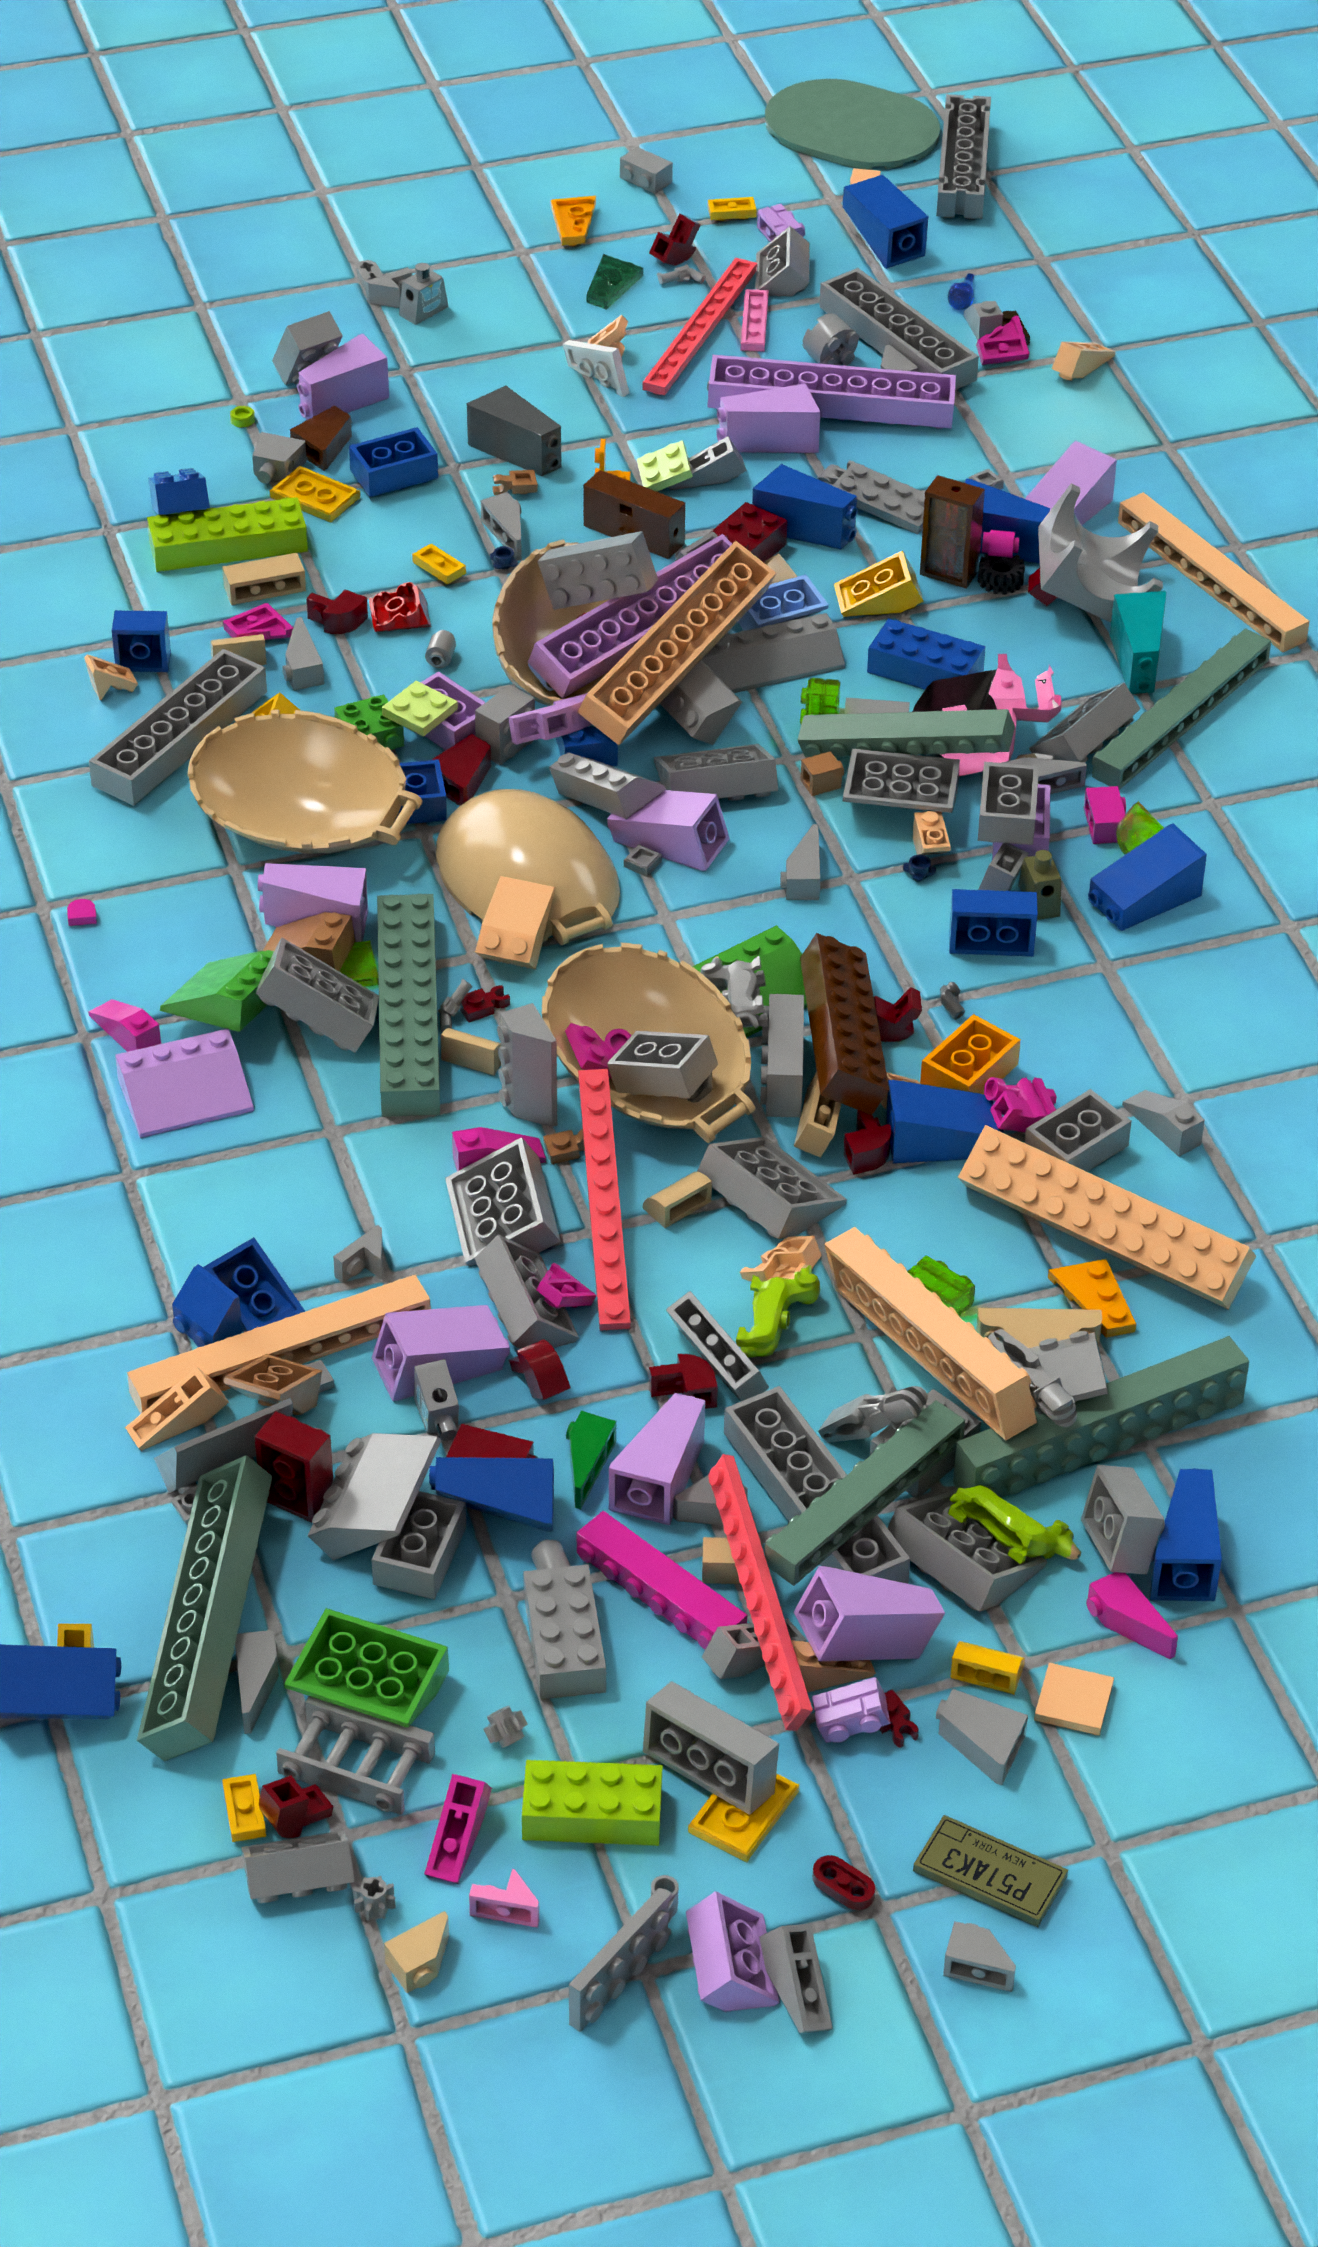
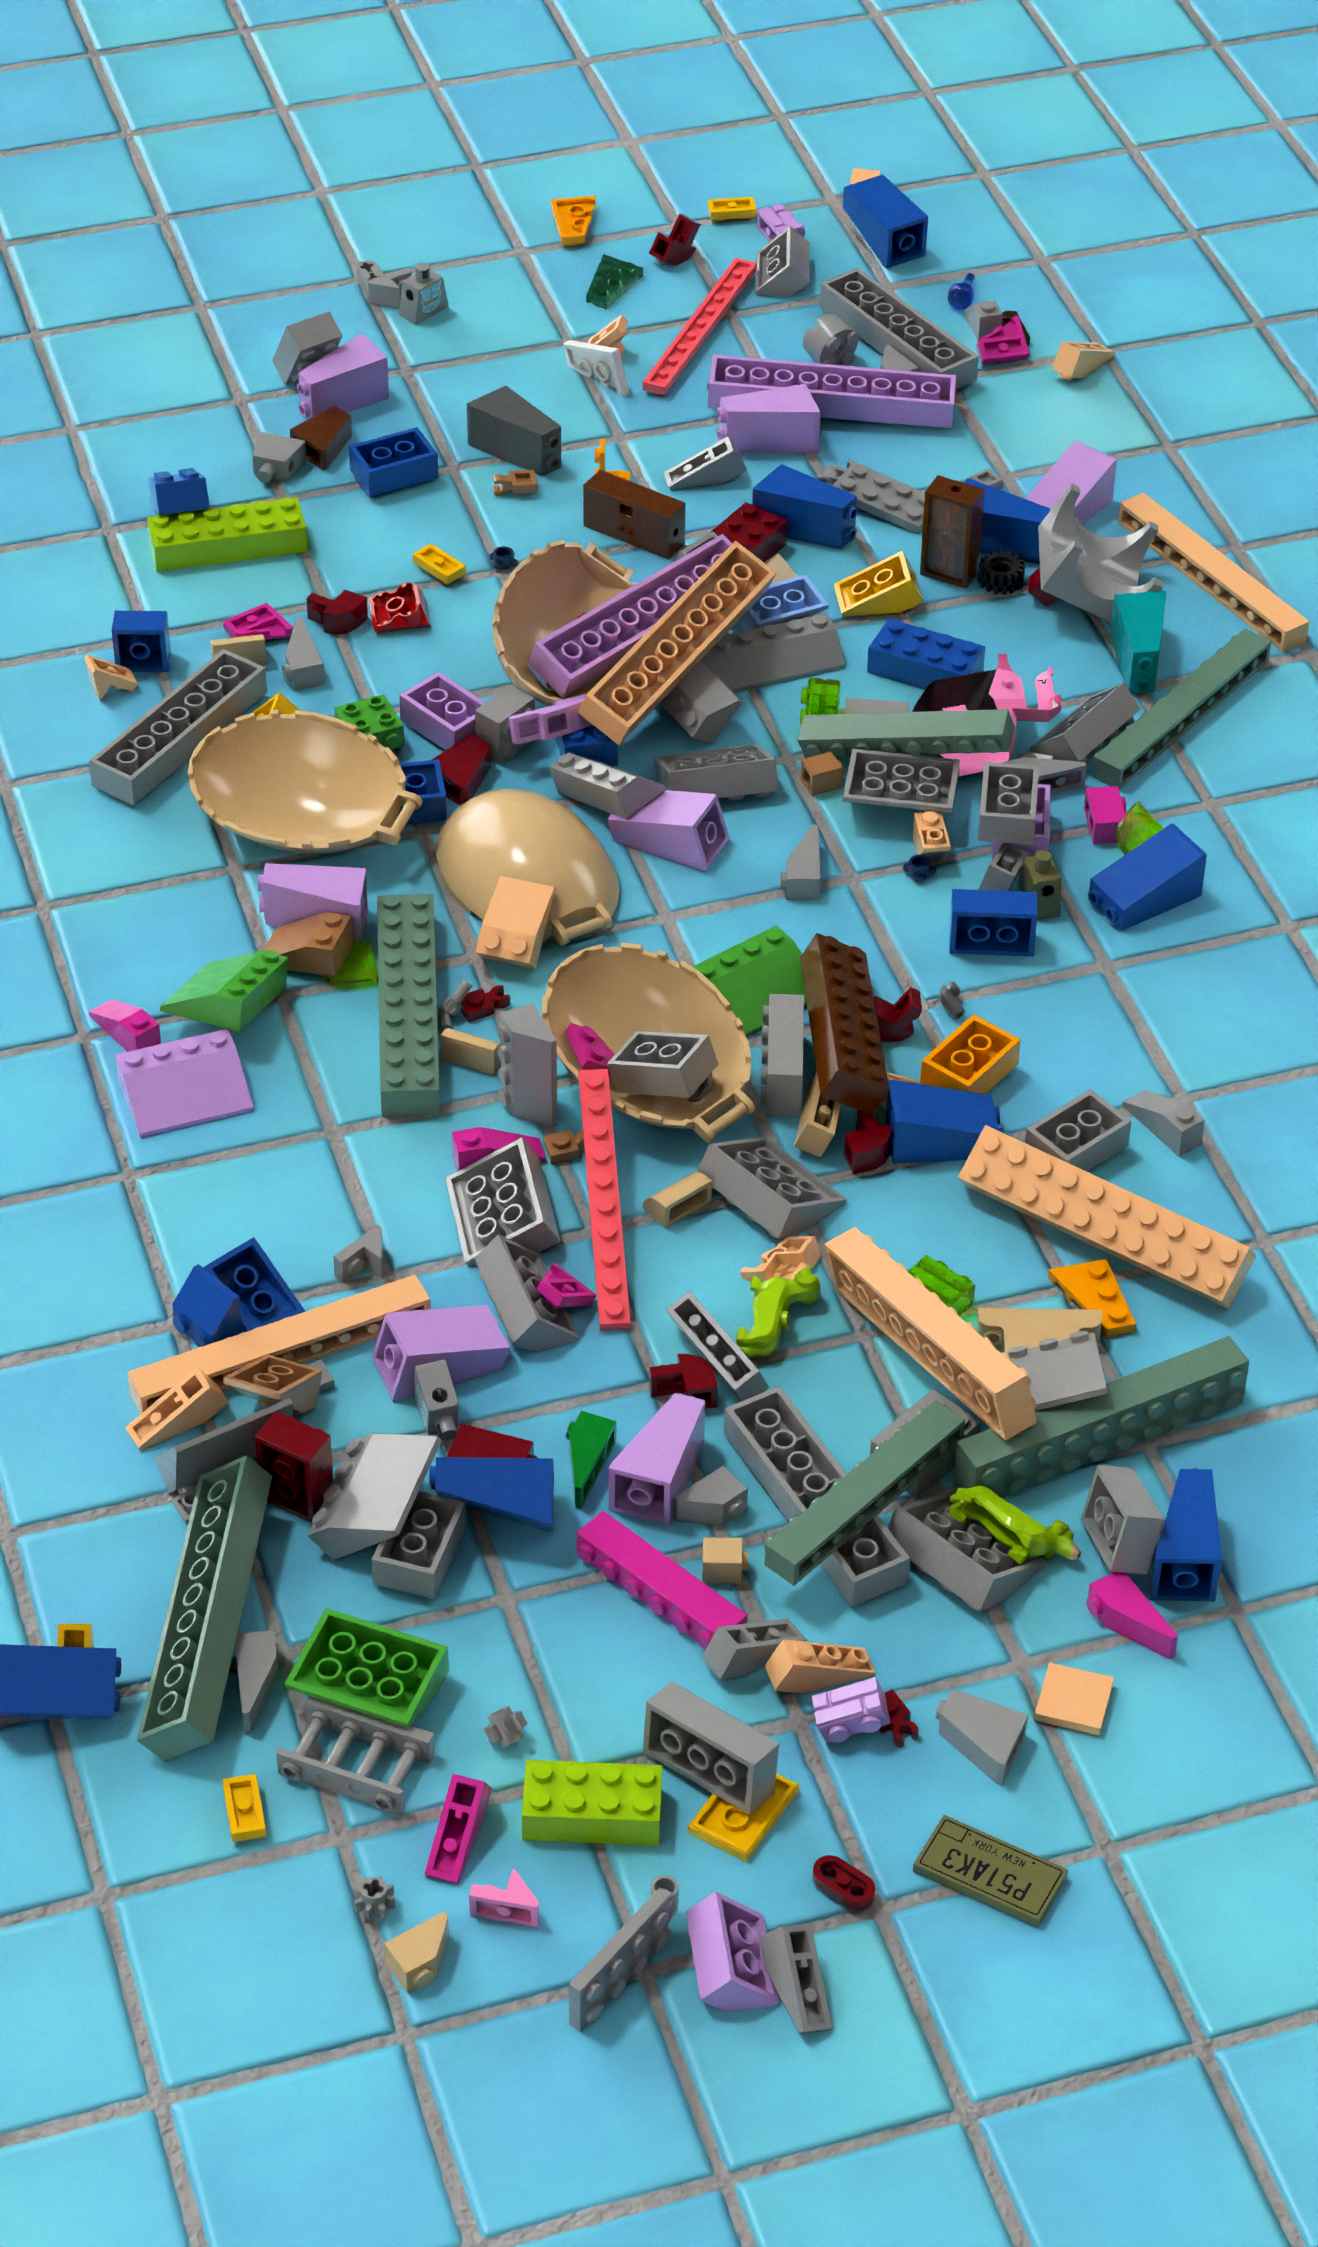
(81, 912): dark pink tile -> none
(242, 416): lime tile -> none
(264, 578): tan brick -> none
(291, 1807): dark red brick -> none
(298, 1866): light grey slope -> none
(316, 493): yellow tile -> none
(318, 996): light grey slope -> none
(419, 708): yellowish green plate -> none
(440, 649): light grey brick -> none
(502, 518): light grey slope -> none
(541, 1369): dark red brick -> none
(549, 1555): light grey brick -> none
(564, 1632): light grey brick -> none
(598, 570): light grey brick -> none
(616, 1039): dark pink tile -> none
(642, 860): light grey tile -> none
(646, 170): light grey brick -> none
(665, 467): yellowish green plate -> none
(681, 274): light grey piece -> none
(742, 988): light grey animal -> none
(754, 320): bright pink tile -> none
(760, 1593): coral plate -> none
(852, 123): sand green tile -> none
(866, 1616): lavender slope -> none
(871, 1413): light grey arm -> none
(963, 156): light grey brick -> none
(978, 1958): light grey slope -> none
(986, 1667): yellow brick -> none
(1000, 543): dark pink brick -> none
(1019, 1103): dark pink hips -> none
(1047, 1393): light grey arm -> none

